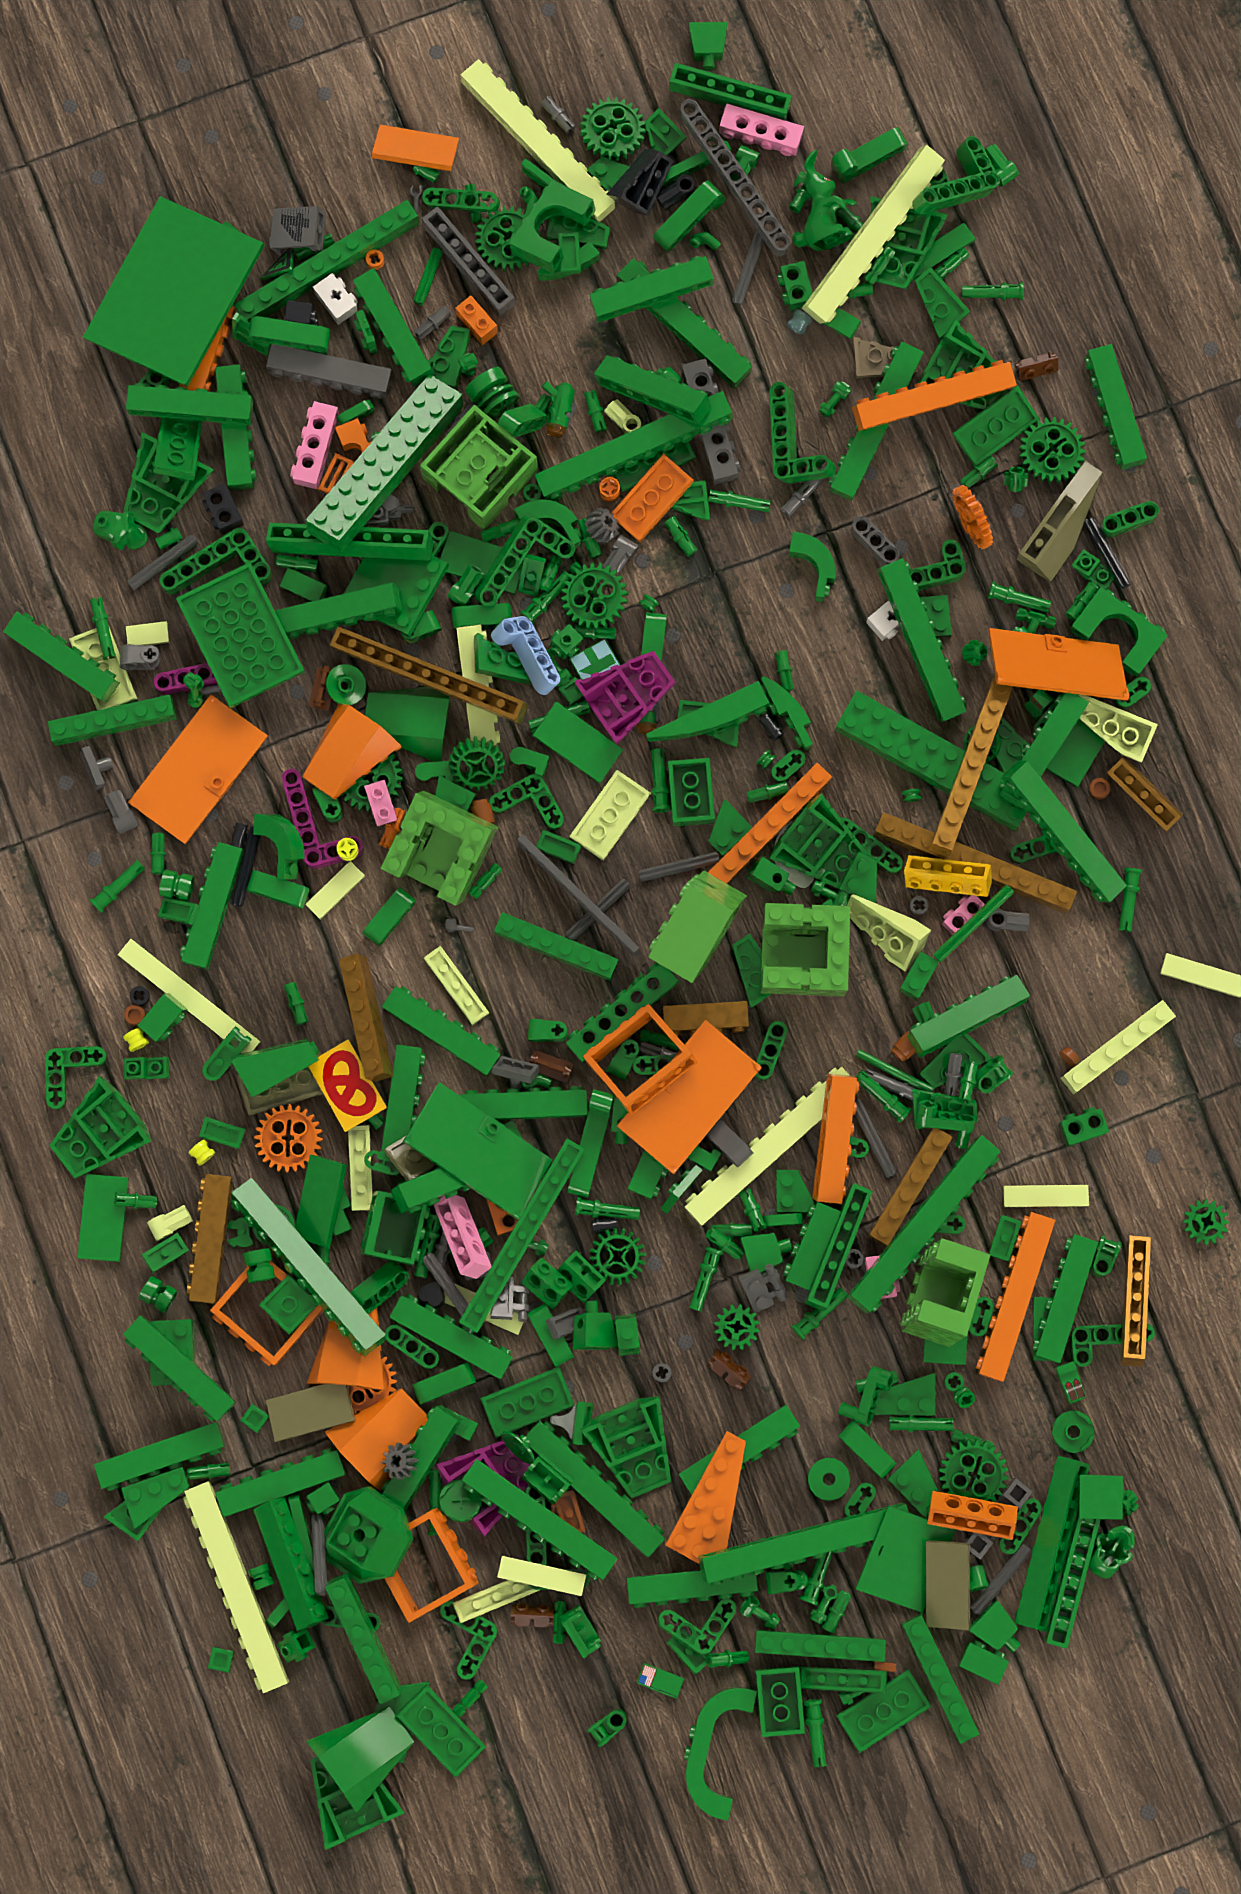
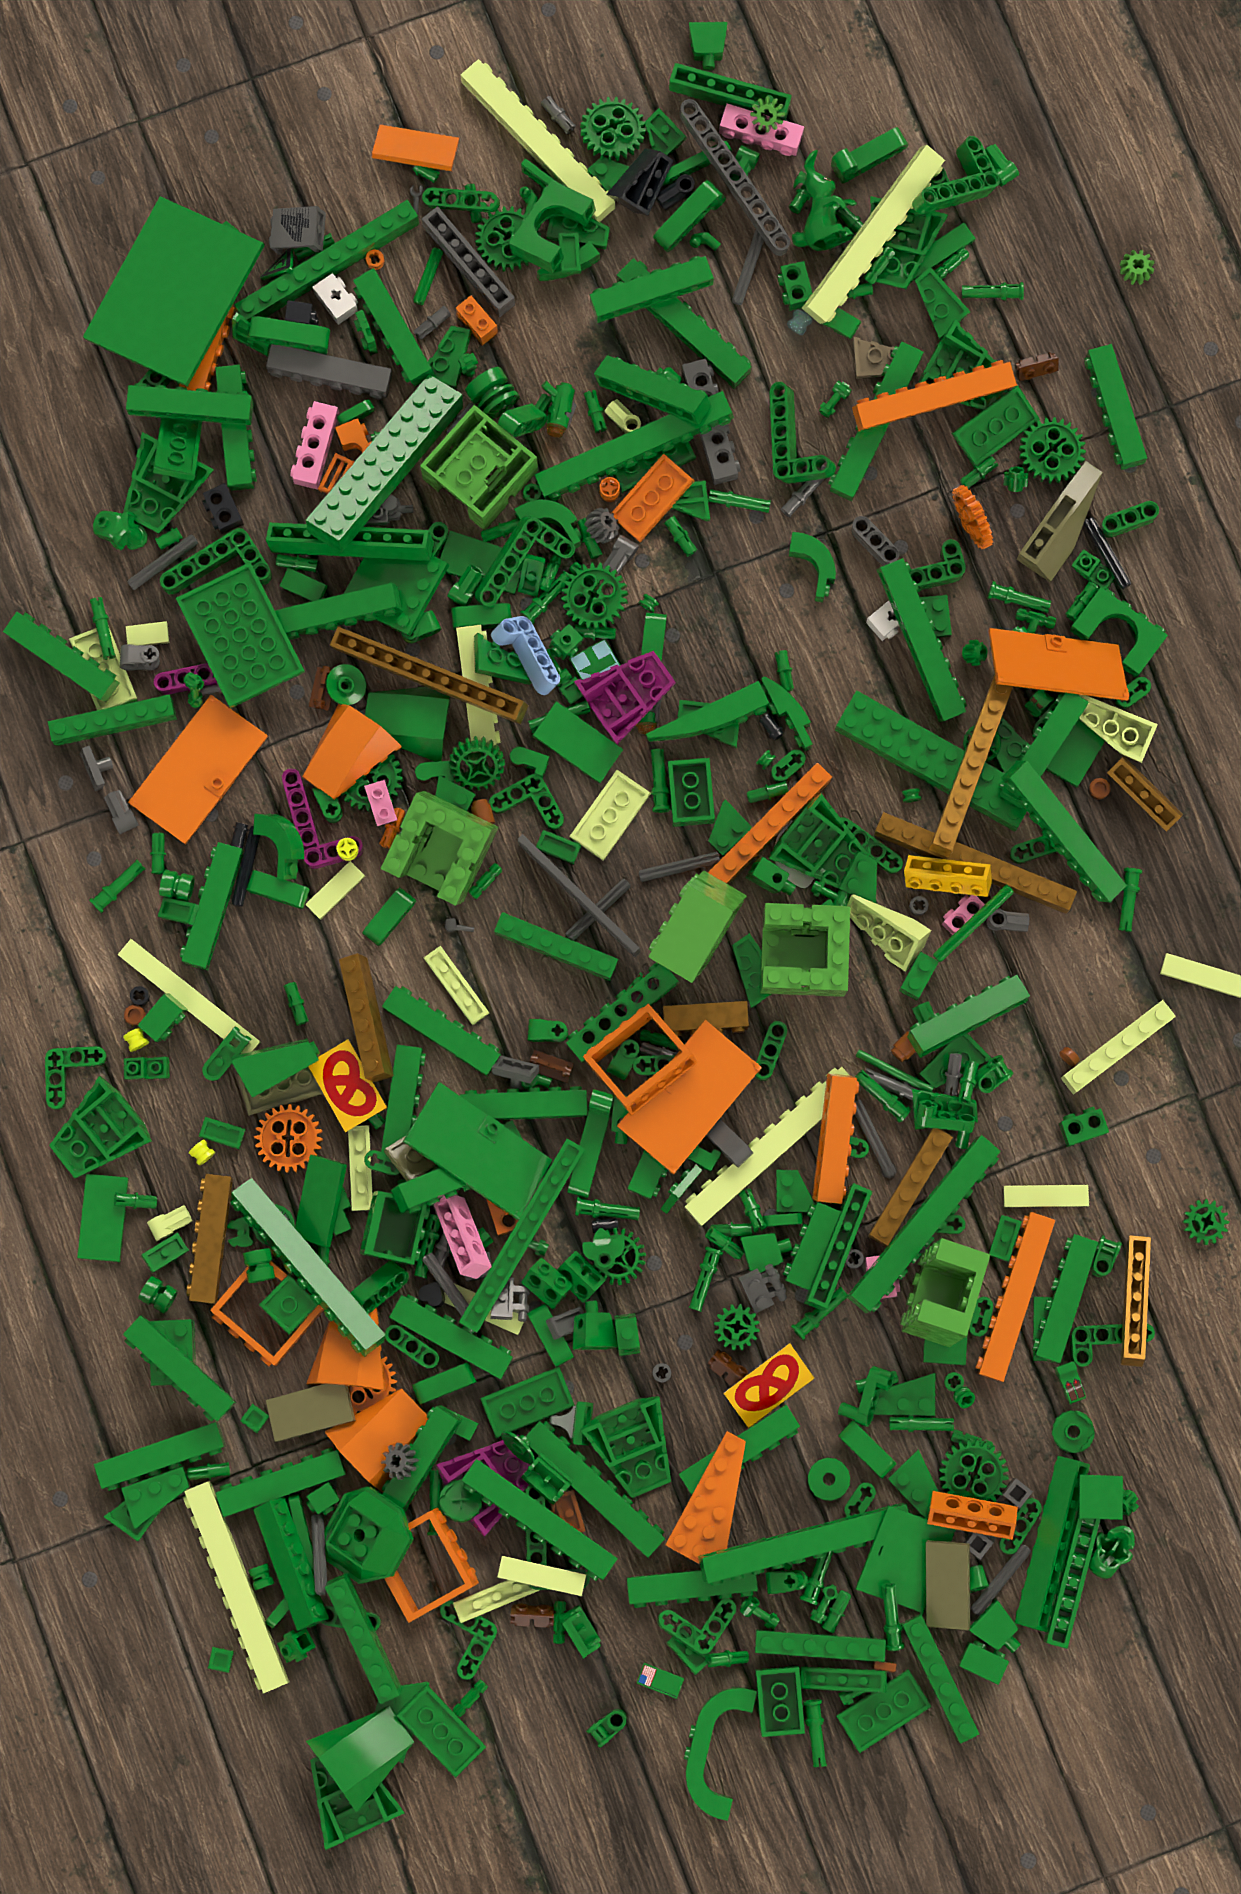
(603, 1246): none -> green plate
(769, 1385): none -> sticker
(772, 109): none -> bright green gear
(892, 1626): none -> green pin
(1135, 260): none -> bright green gear

